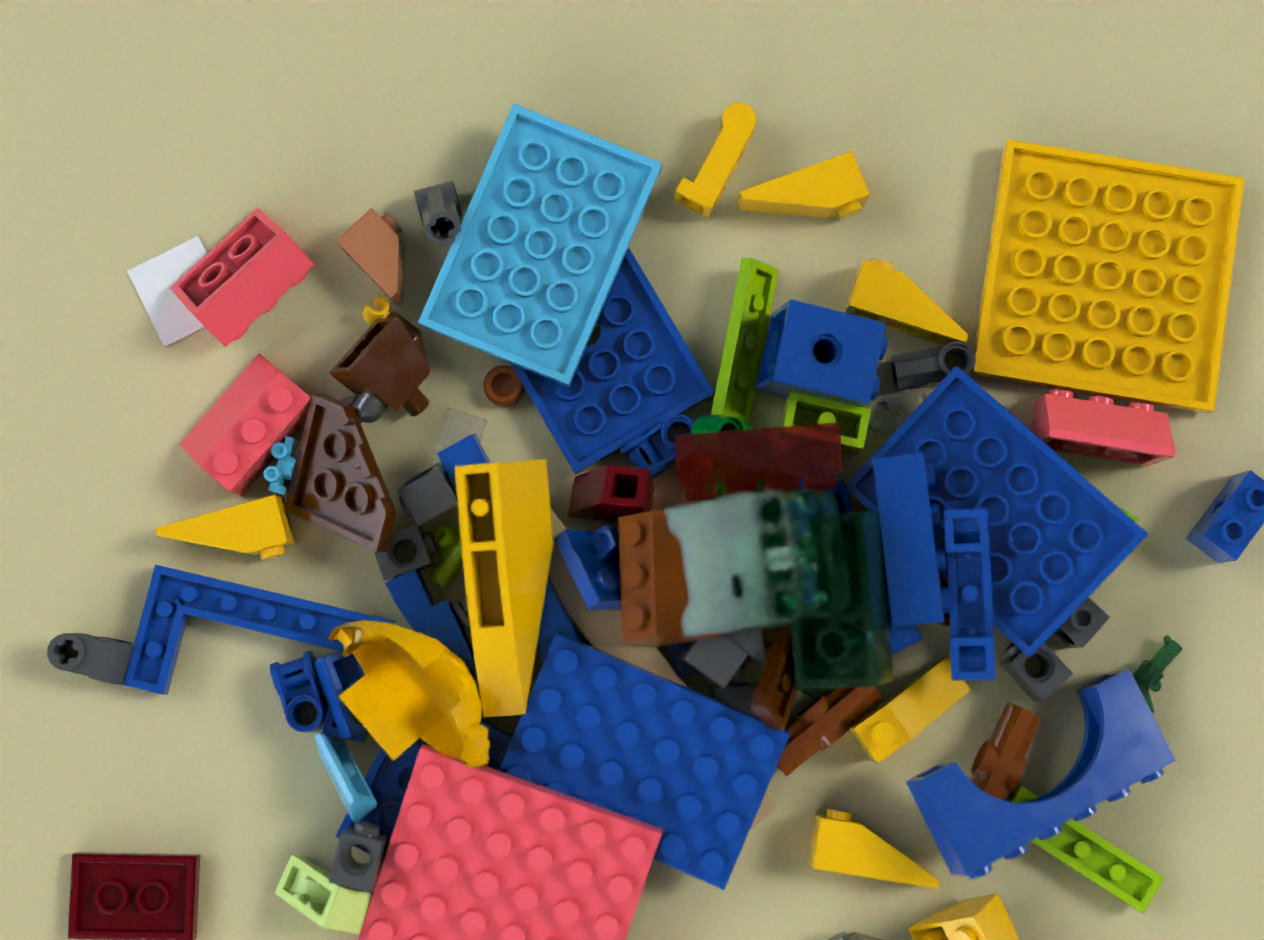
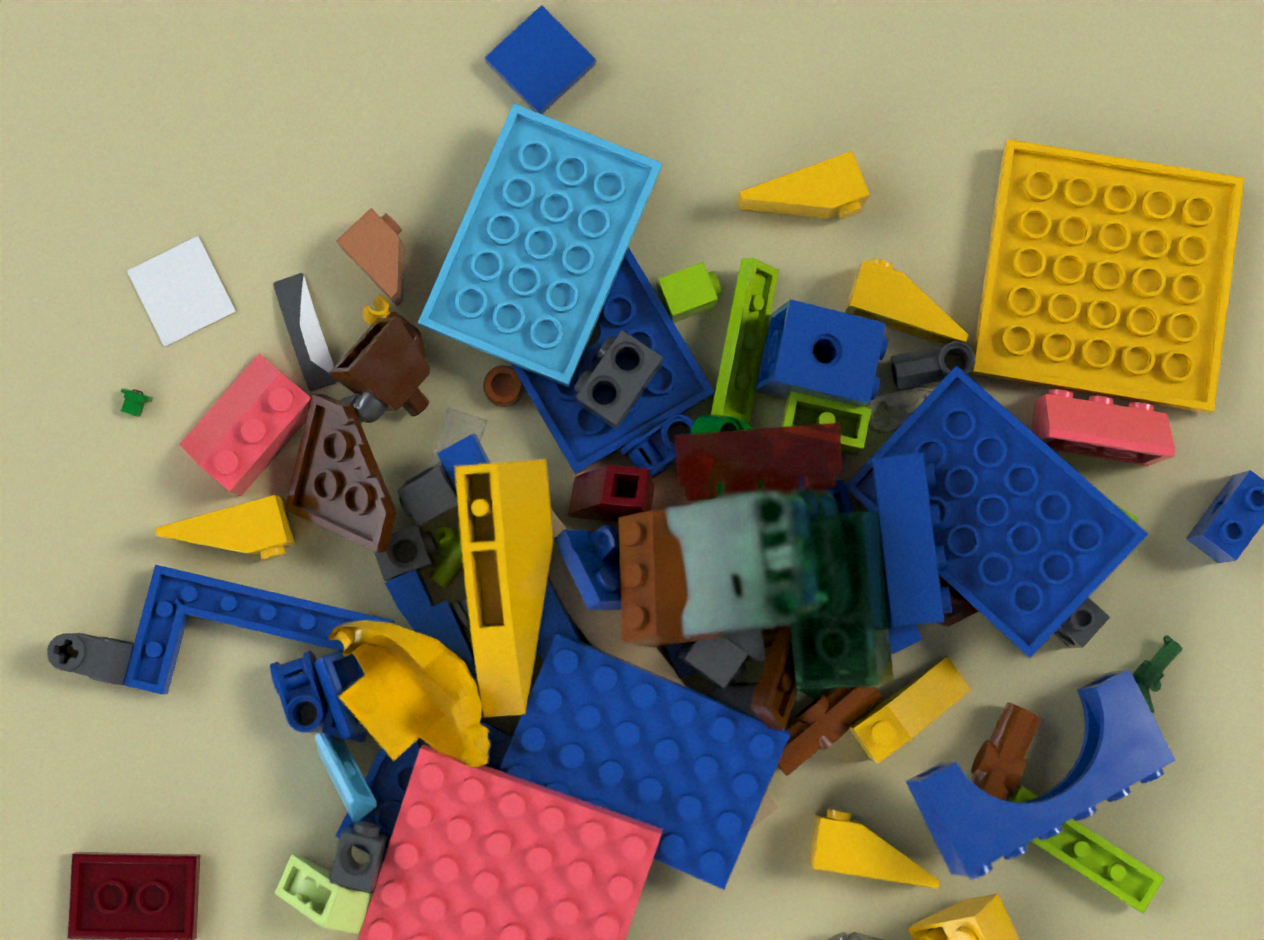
(134, 402): none -> green piece
(242, 277): coral slope -> none
(285, 466): medium azure piece -> none
(305, 331): none -> dark grey sticker
(439, 212): dark grey piece -> none
(540, 60): none -> blue tile
(627, 384): none -> dark grey brick
(689, 291): none -> lime brick
(736, 132): yellow leg -> none
(970, 594): blue slope -> none
(1051, 676): dark grey brick -> none

